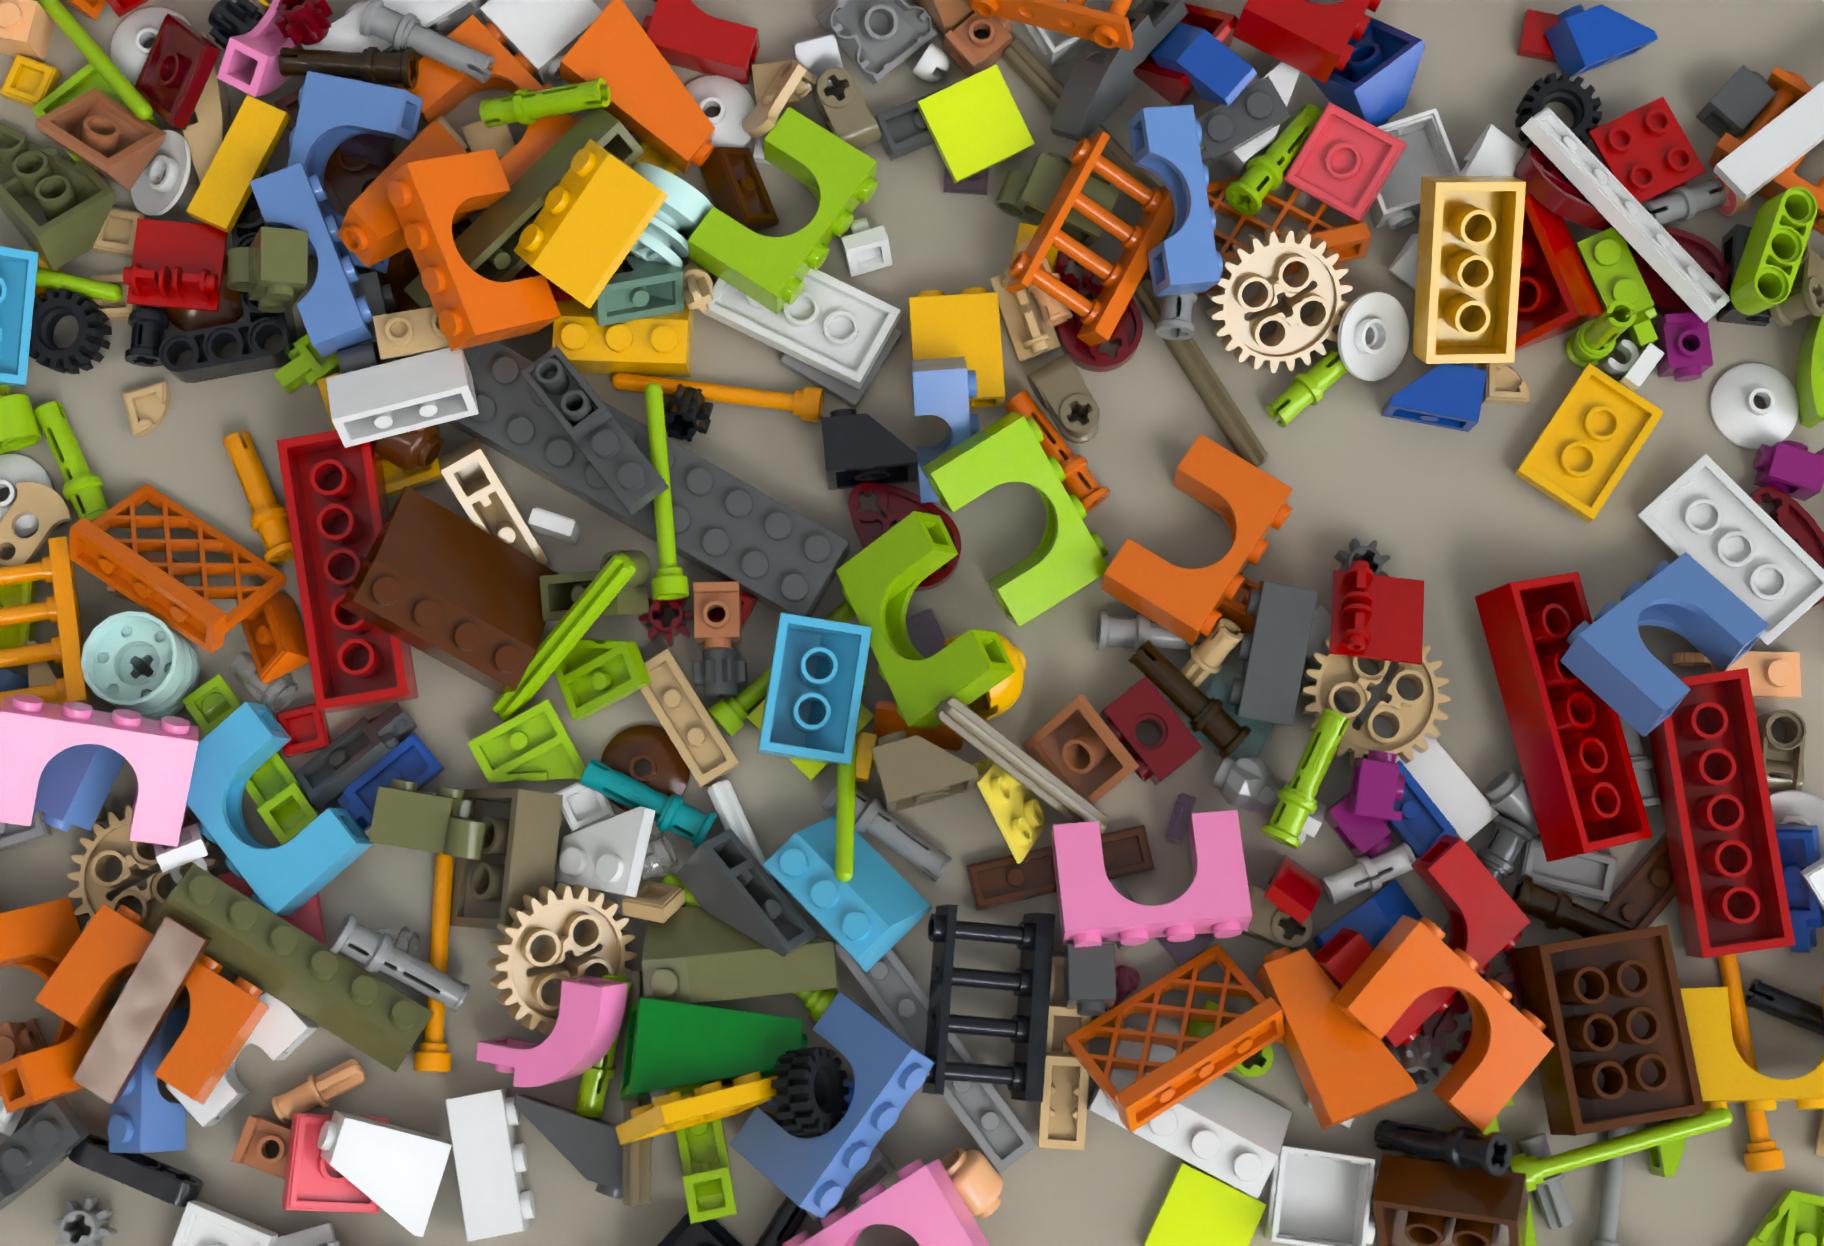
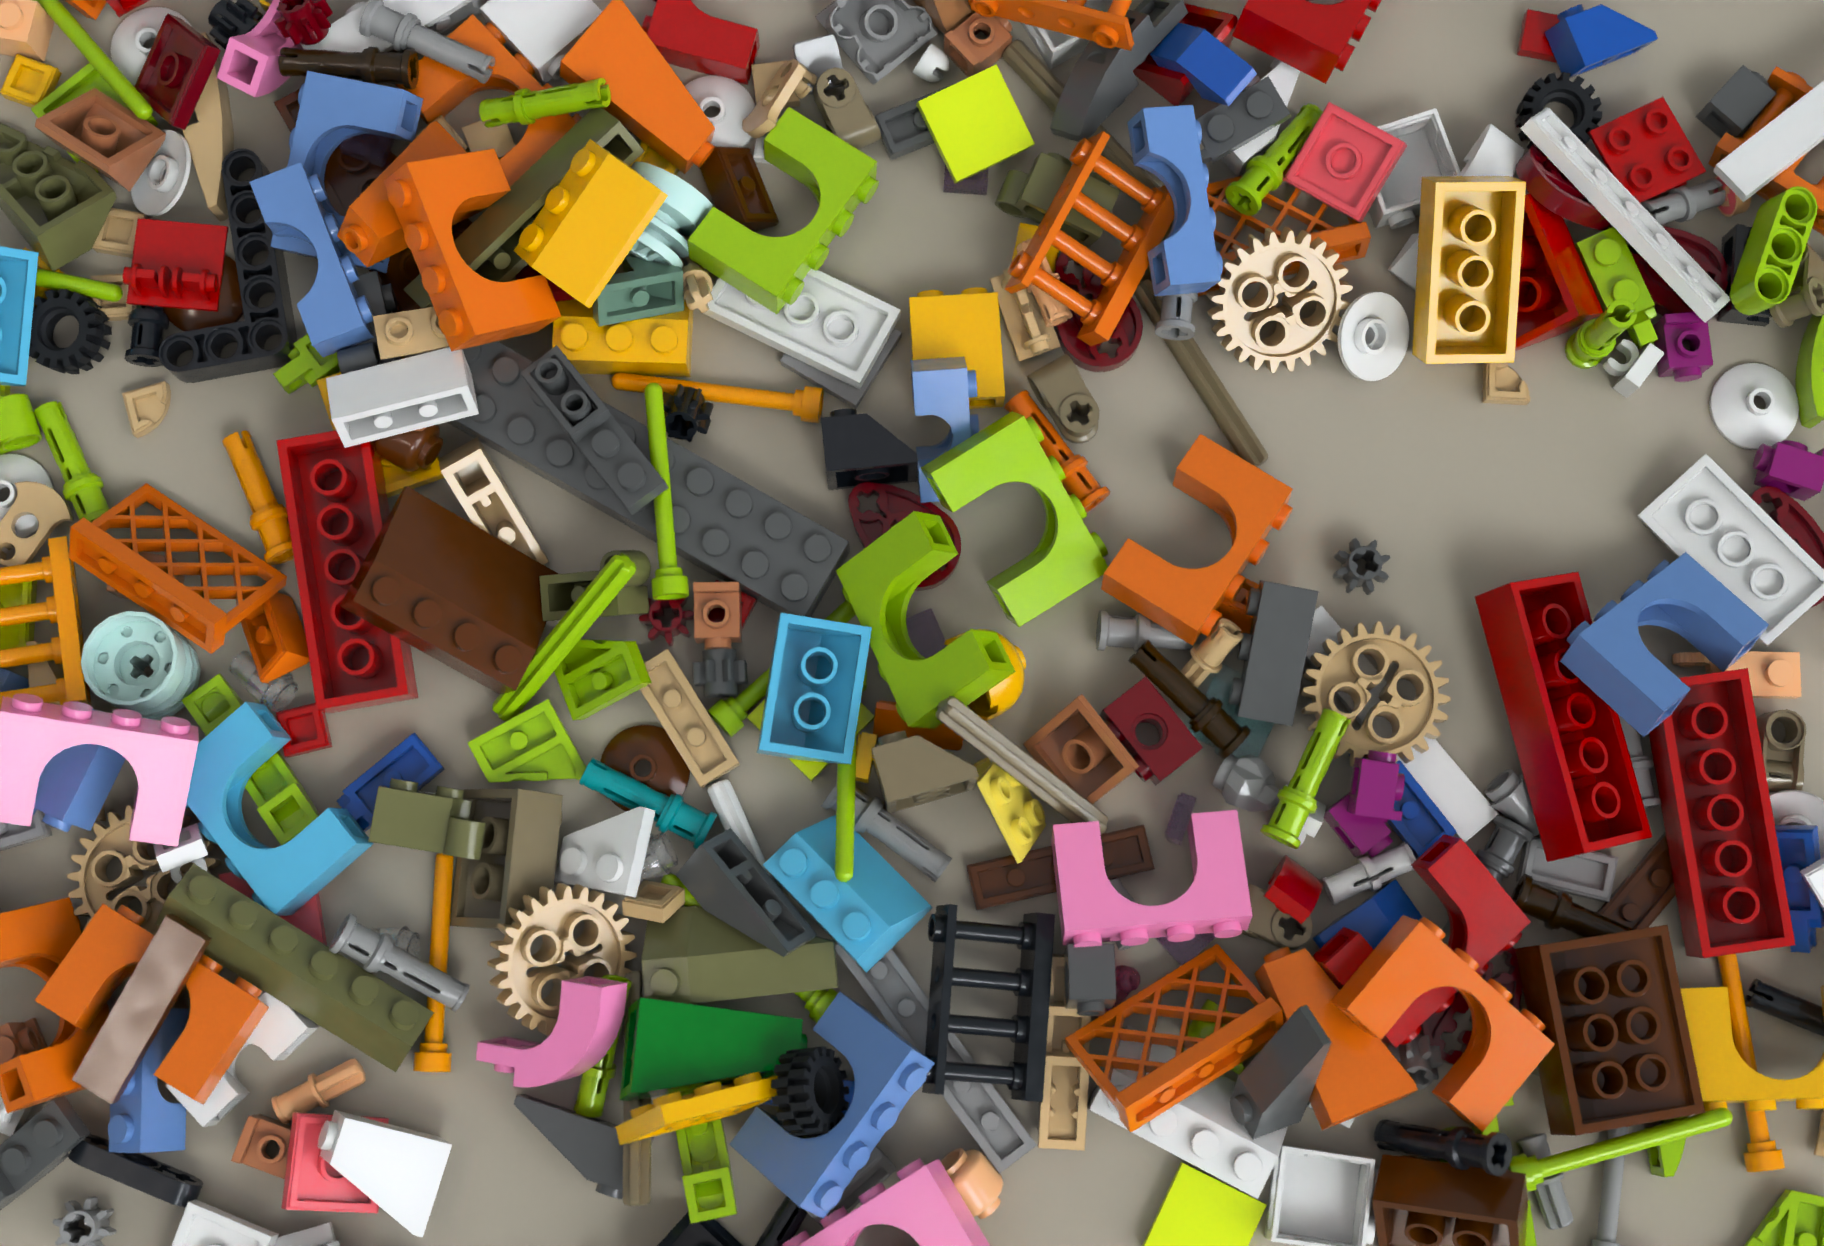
(238, 162): yellow tile -> none
(271, 268): olive hinge -> none
(353, 754): dark grey hinge -> none
(490, 1164): white brick -> none
(554, 525): white tile -> none
(584, 806): white tile -> none
(866, 248): white tile -> none
(1281, 1076): none -> dark grey slope
(1306, 389): lime pin -> none
(1376, 75): blue slope -> none
(1376, 615): red hinge -> none
(1442, 397): blue slope -> none
(1589, 443): yellow plate -> none

